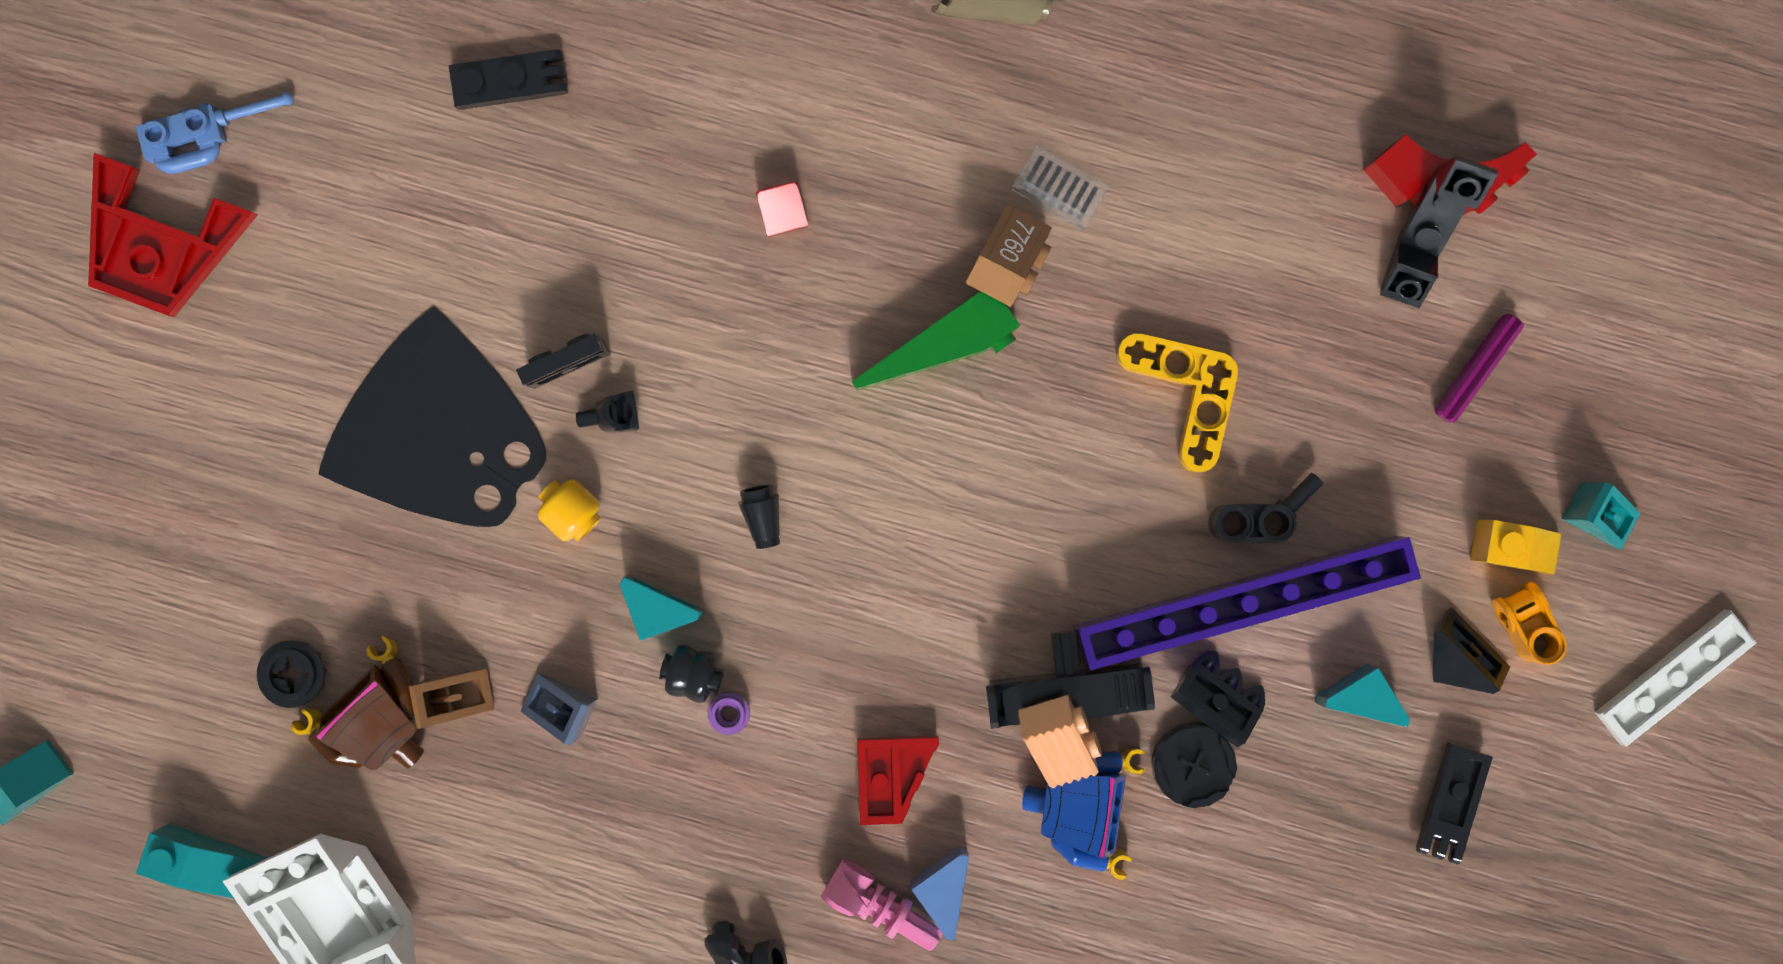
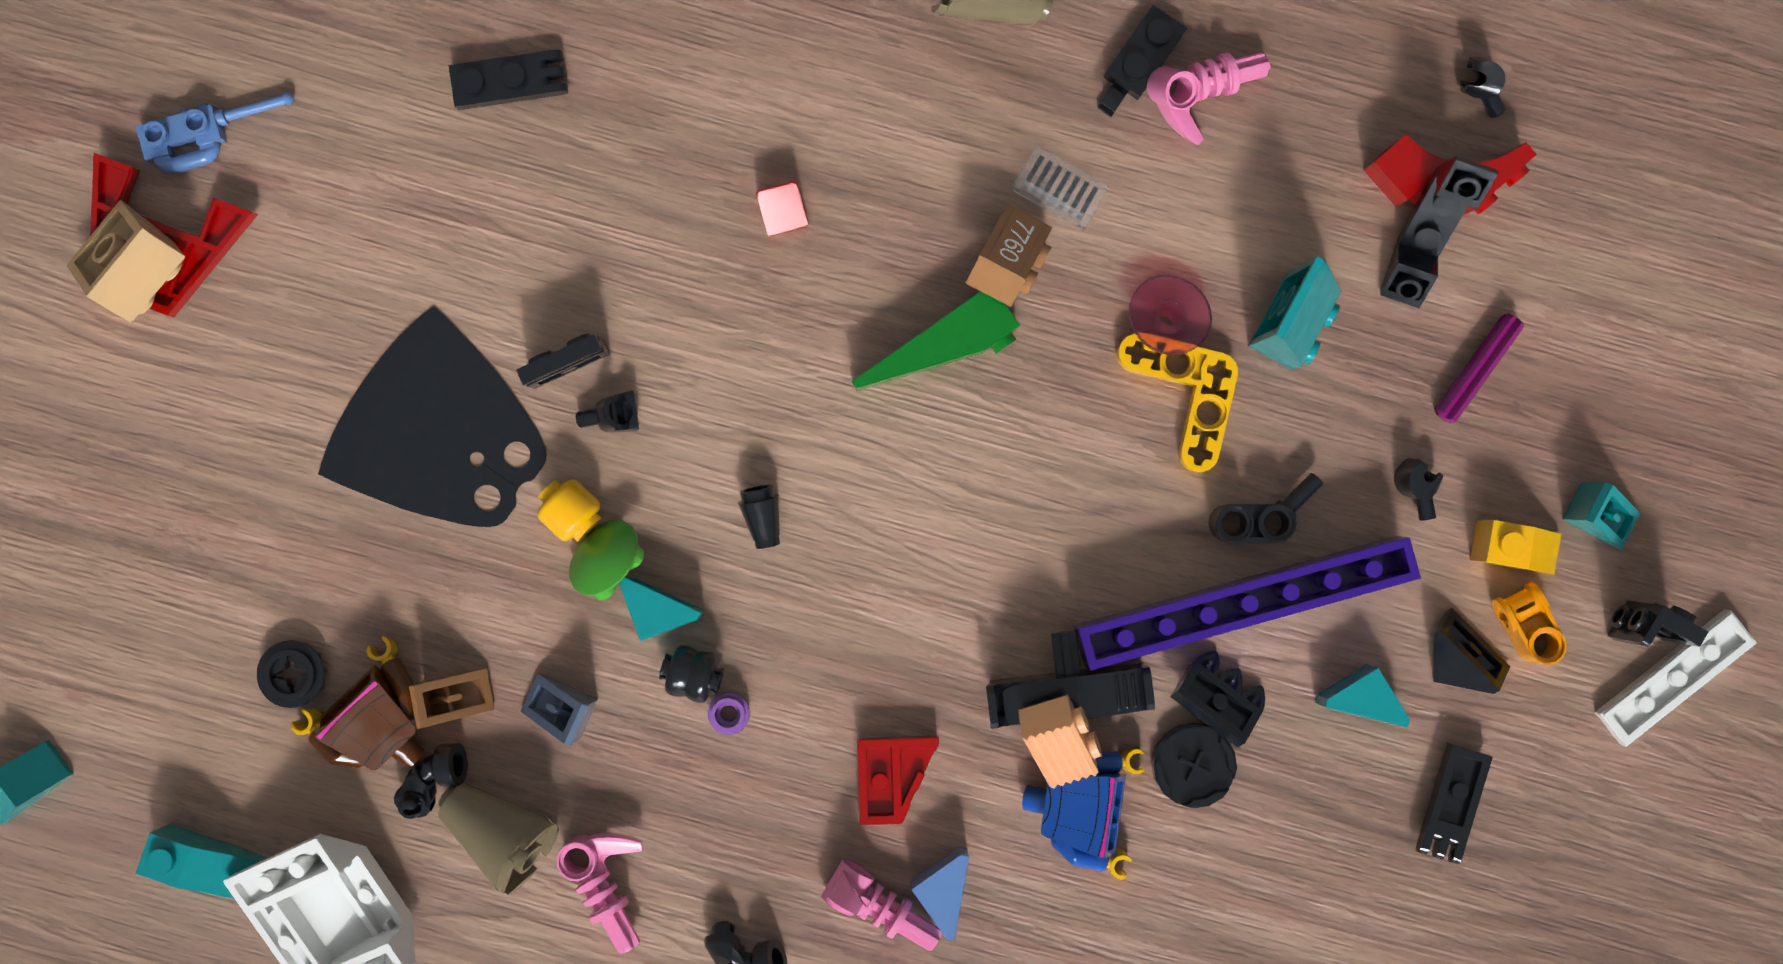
(125, 263): none -> tan slope
(417, 794): none -> black arm
(497, 834): none -> dark tan cone
(593, 882): none -> bright pink piece
(605, 559): none -> bright green dish
(1140, 57): none -> black plate
(1178, 301): none -> clear pink dish
(1199, 82): none -> bright pink piece
(1297, 315): none -> teal slope
(1415, 482): none -> black piece
(1487, 86): none -> black piece
(1642, 622): none -> black bracket

